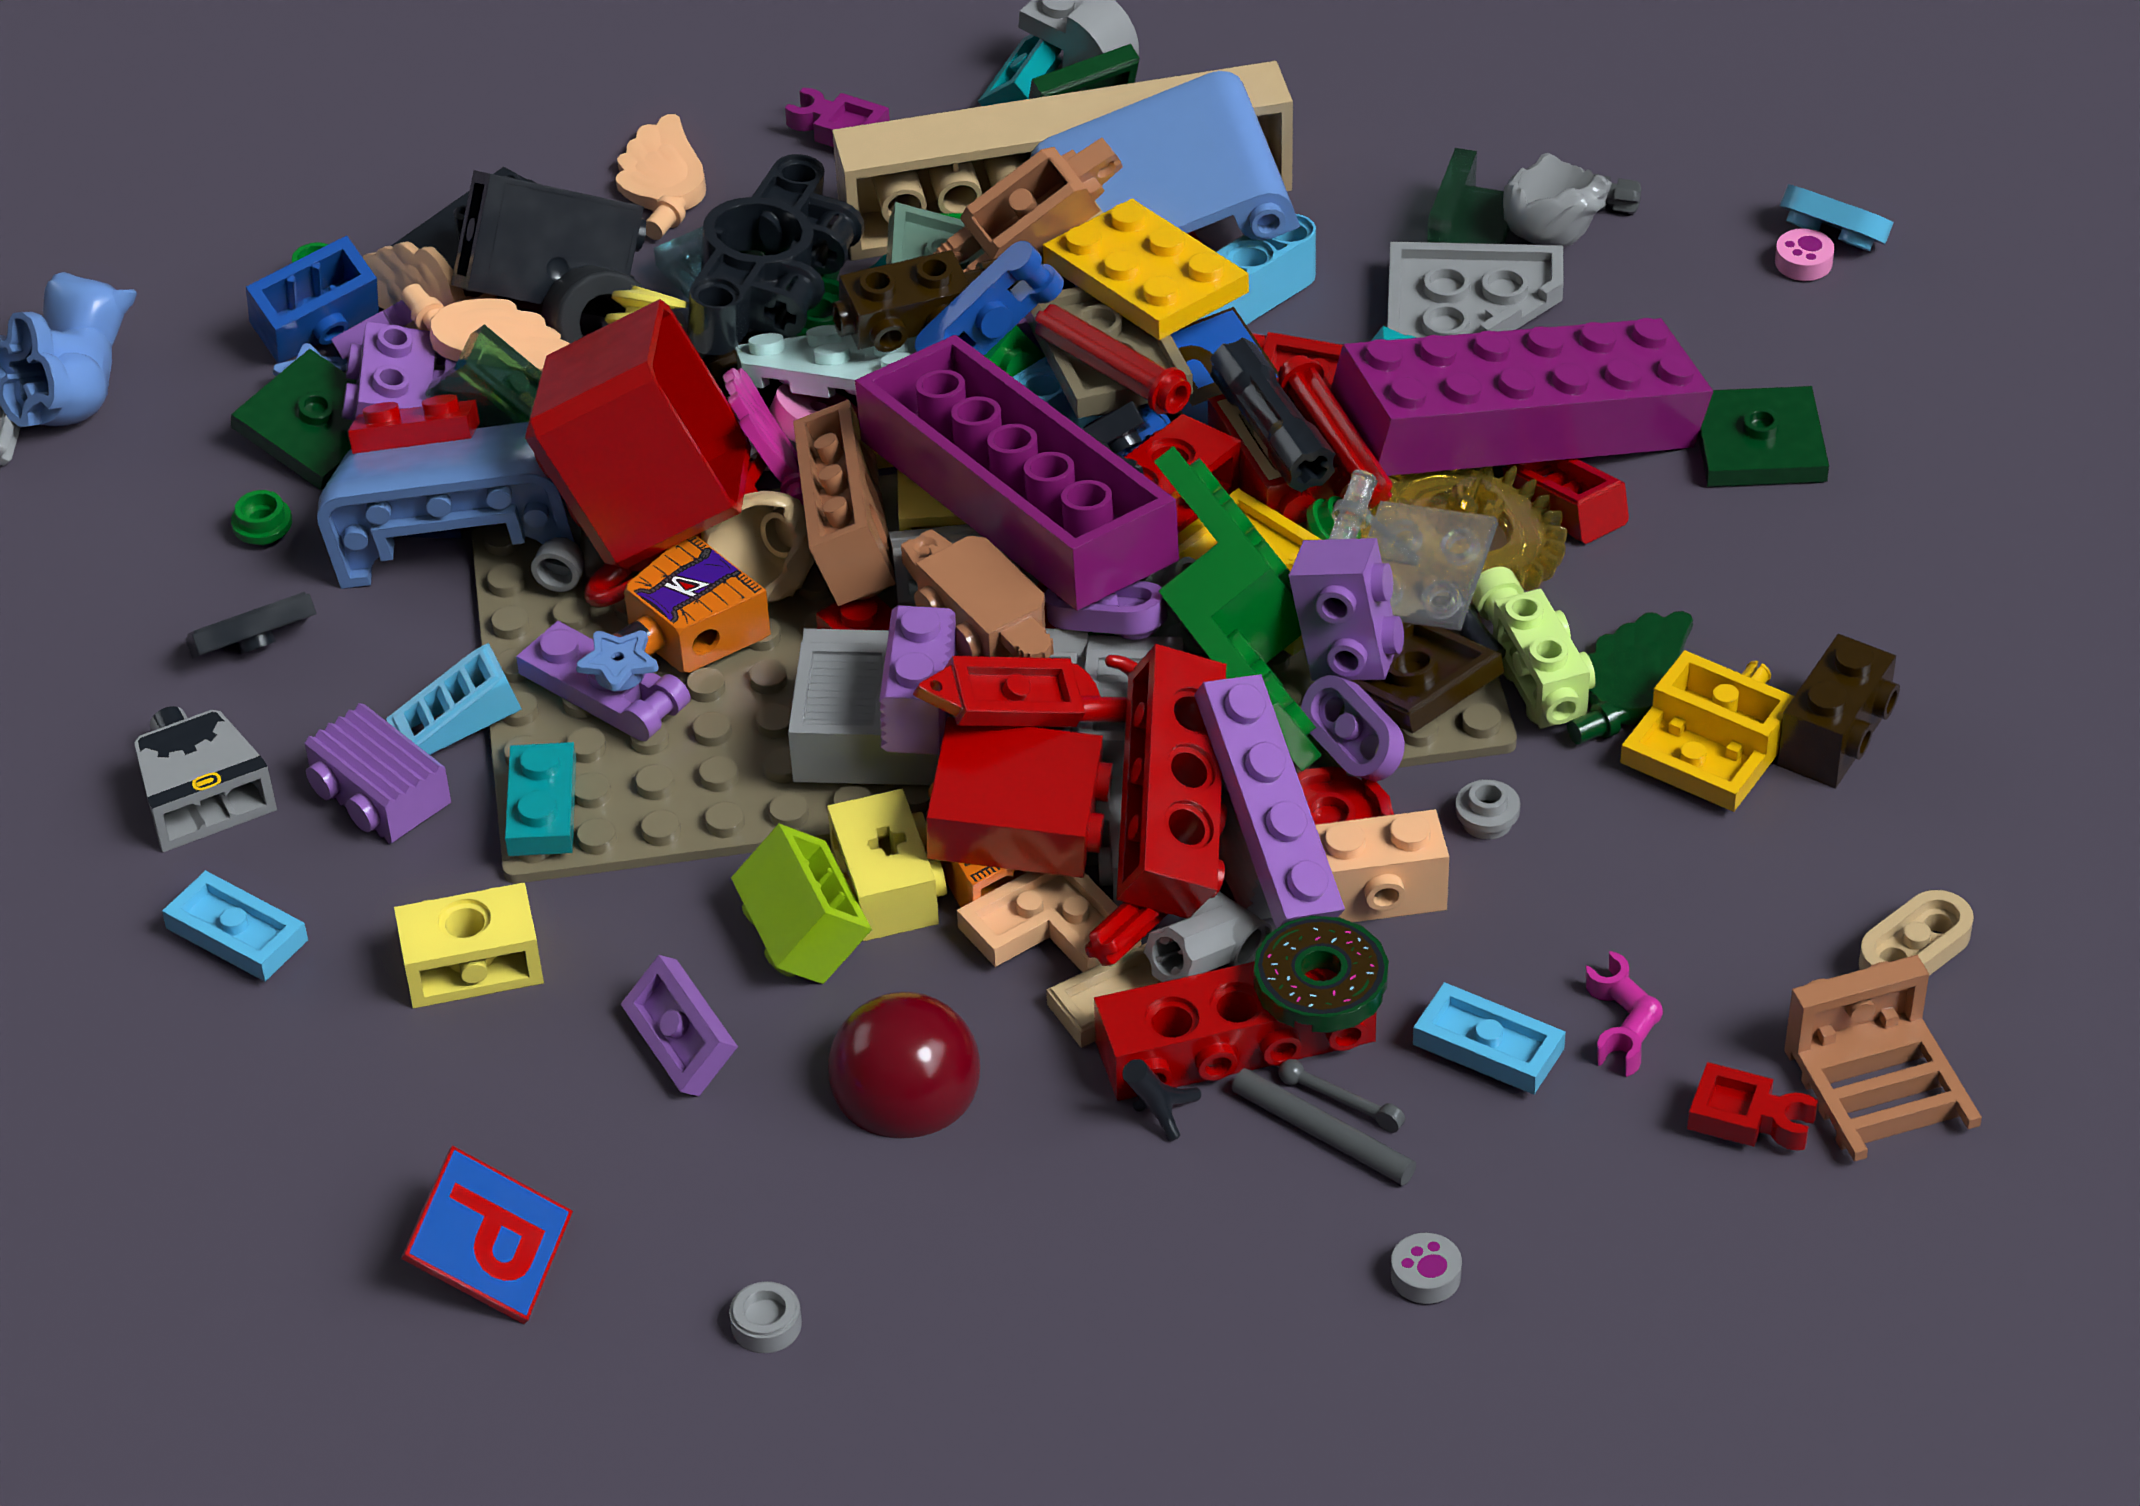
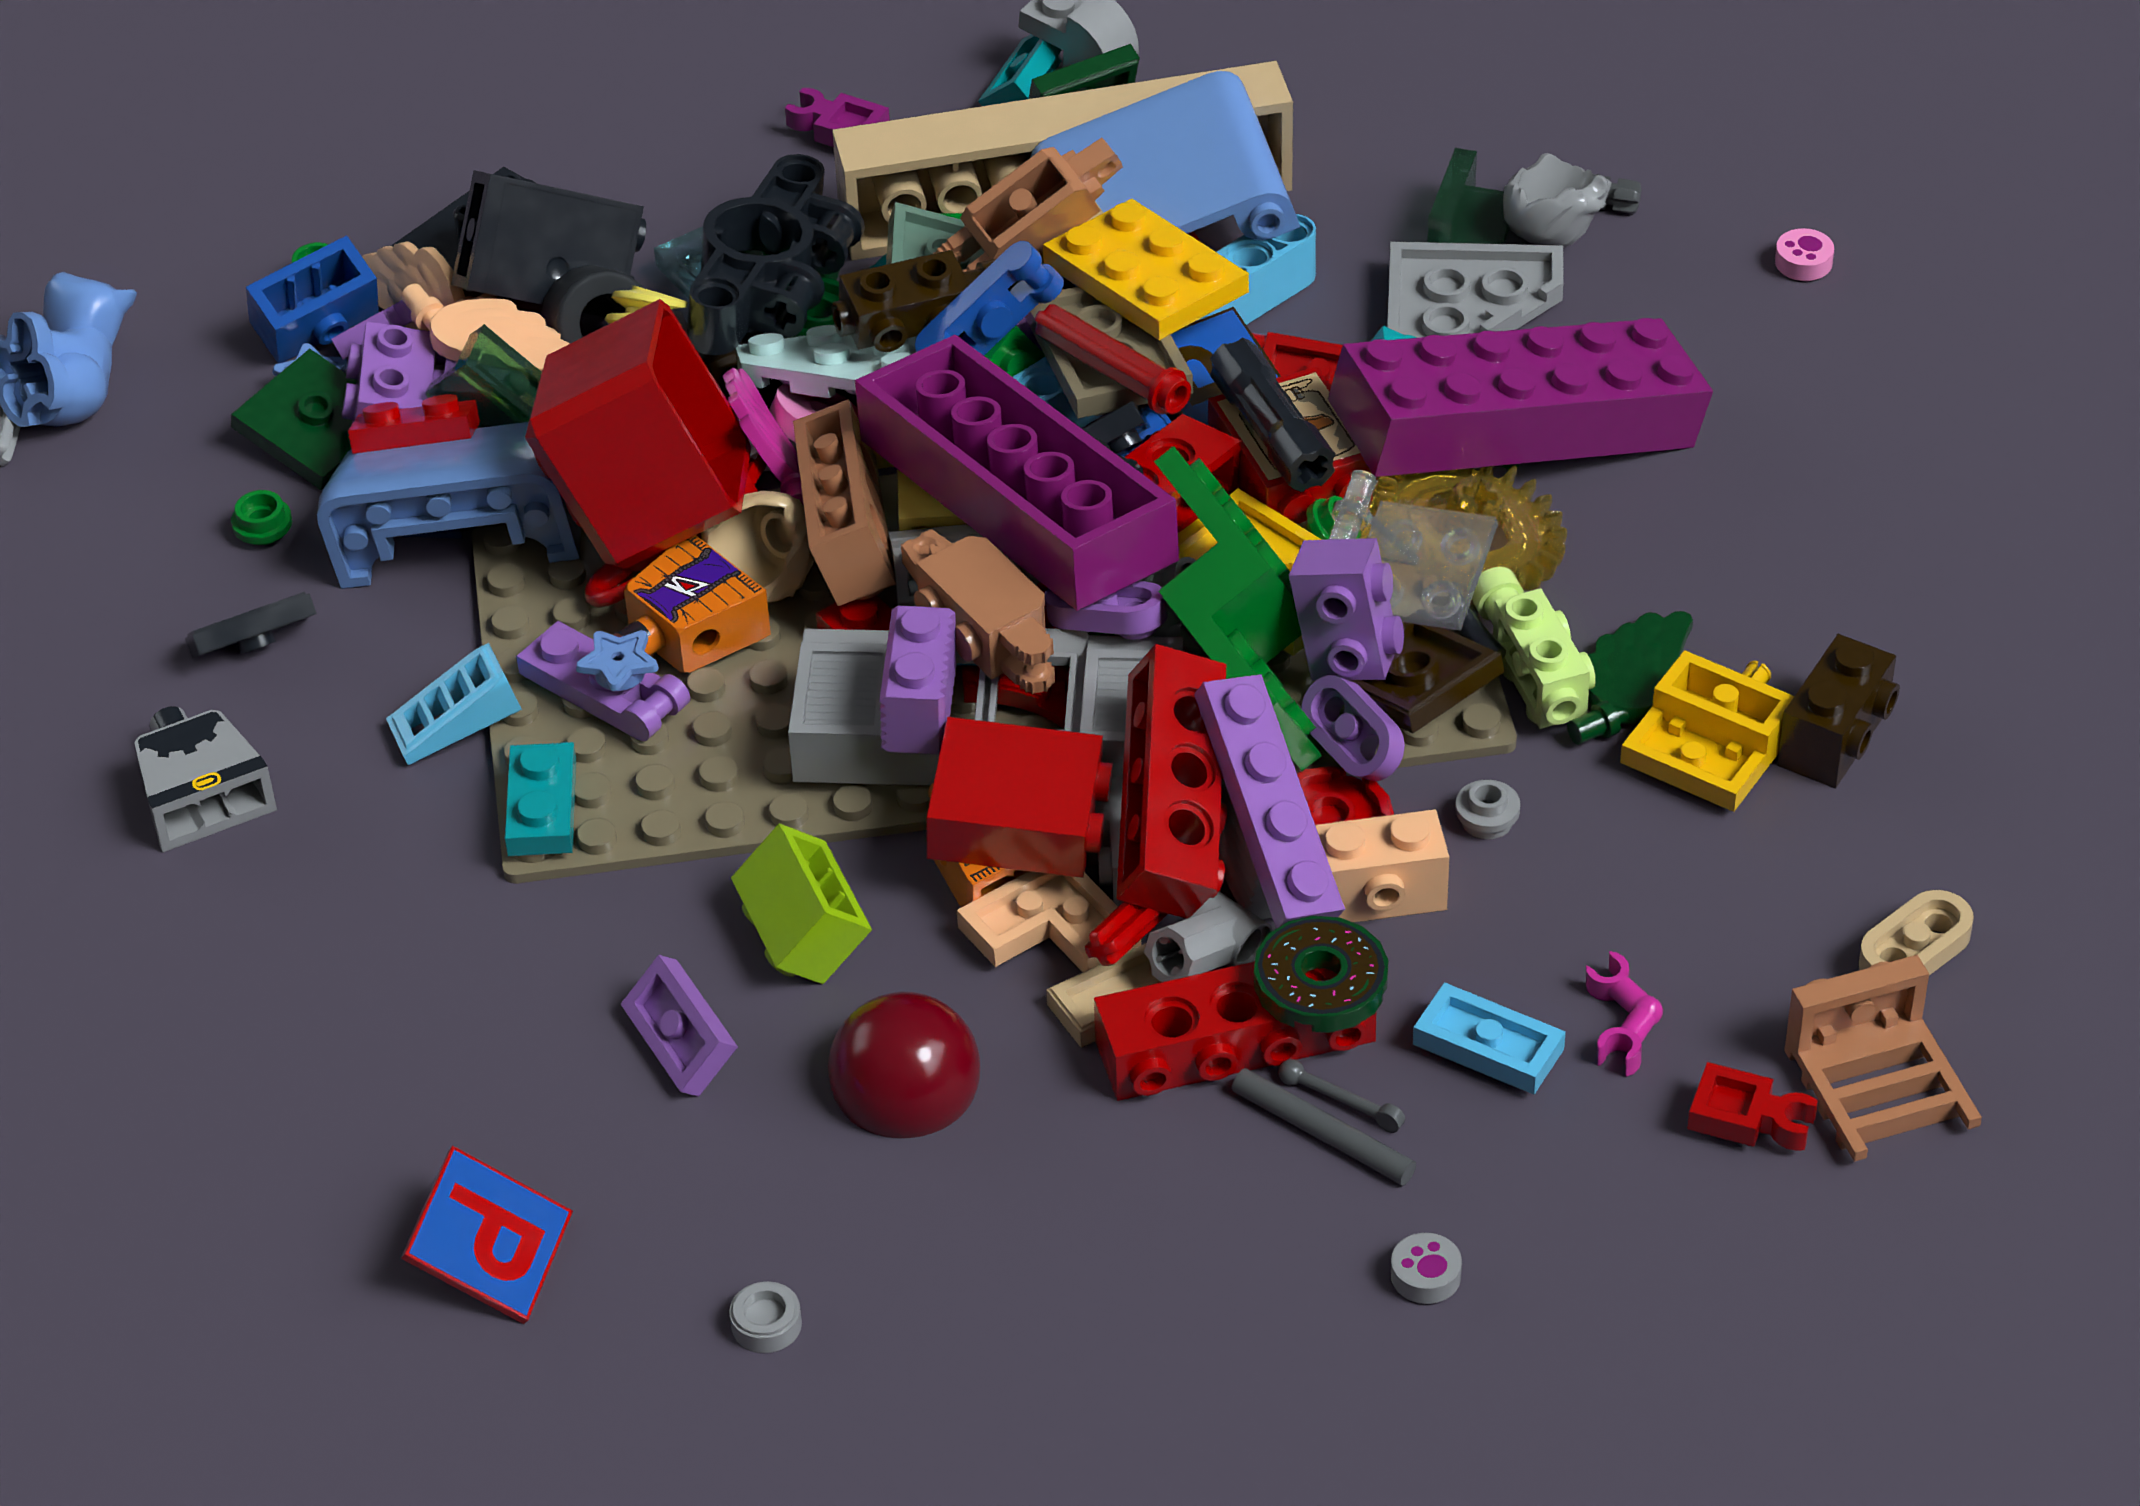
(235, 925): medium azure plate -> none
(376, 773): medium lavender brick -> none
(469, 945): light yellow brick -> none
(558, 564): light grey hinge -> none
(661, 174): light nougat animal -> none
(886, 862): light yellow brick -> none
(1022, 692): red plate -> none
(1157, 1095): black bar -> none
(1304, 384): red axle -> none
(1586, 496): red slope -> none
(1763, 437): dark green plate -> none
(1857, 225): medium azure plate -> none

